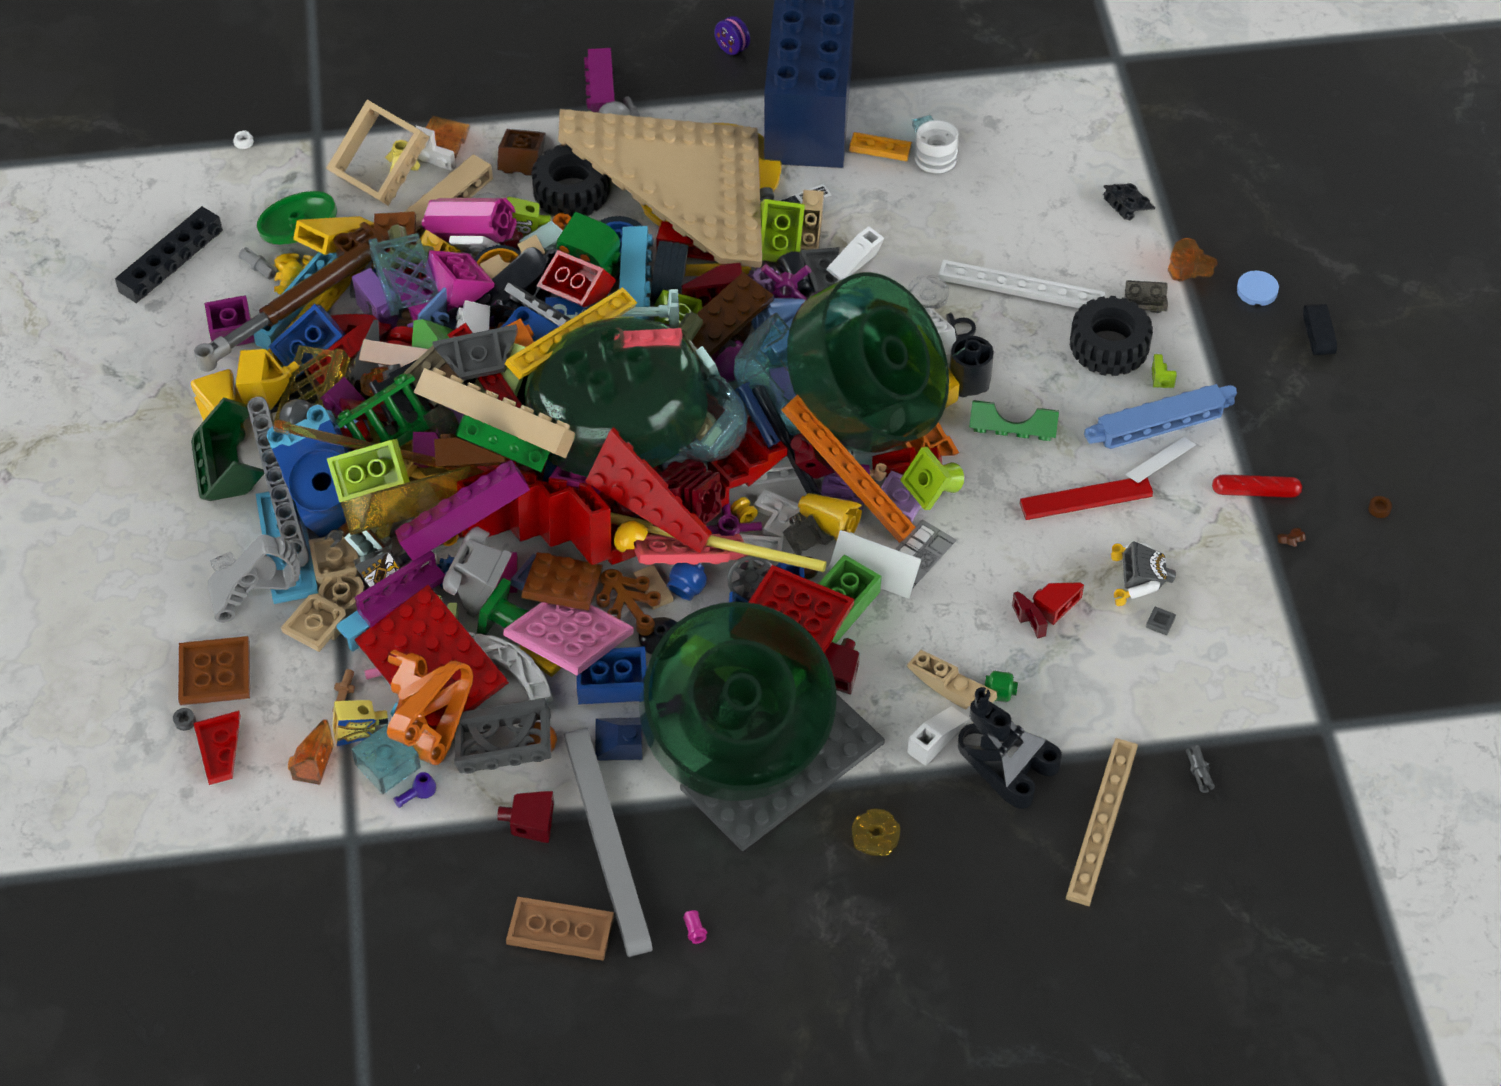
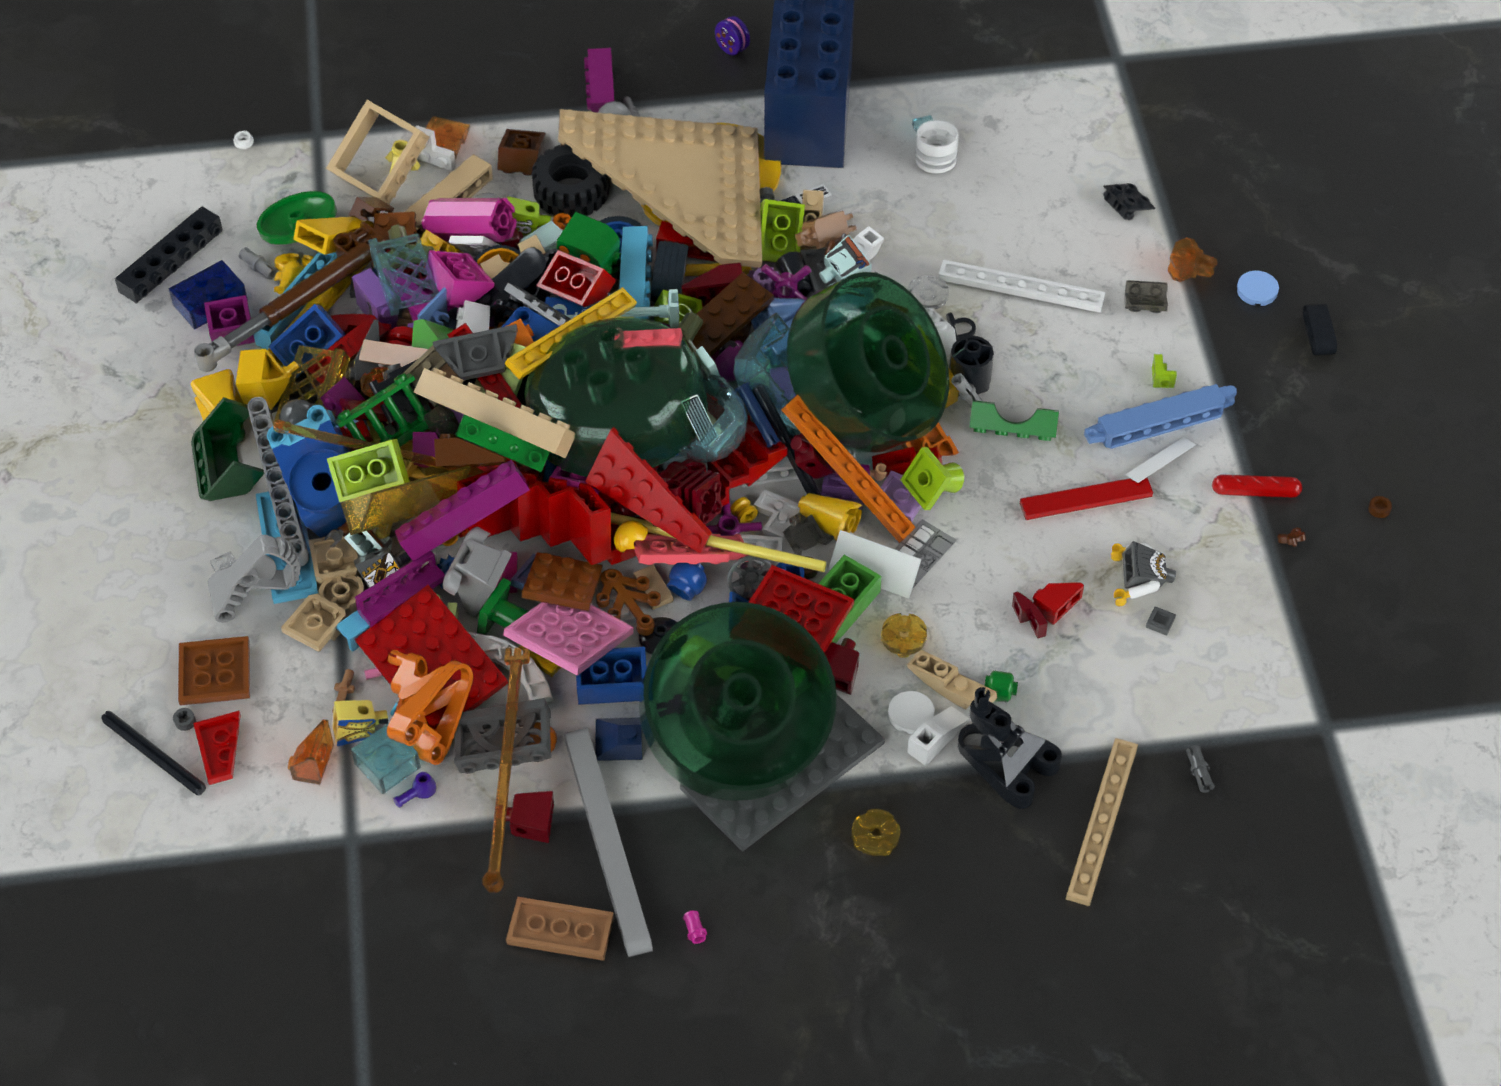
(153, 753): none -> black axle
(208, 285): none -> clear blue brick
(367, 206): none -> reddish brown hinge
(516, 661): none -> clear orange hinge
(698, 417): none -> sticker
(824, 229): none -> medium nougat hinge
(843, 259): none -> torso
(880, 146): light orange plate -> none
(904, 645): none -> clear yellow plate
(909, 711): none -> white tile
(962, 385): none -> light grey pin
(1108, 355): black tyre -> none

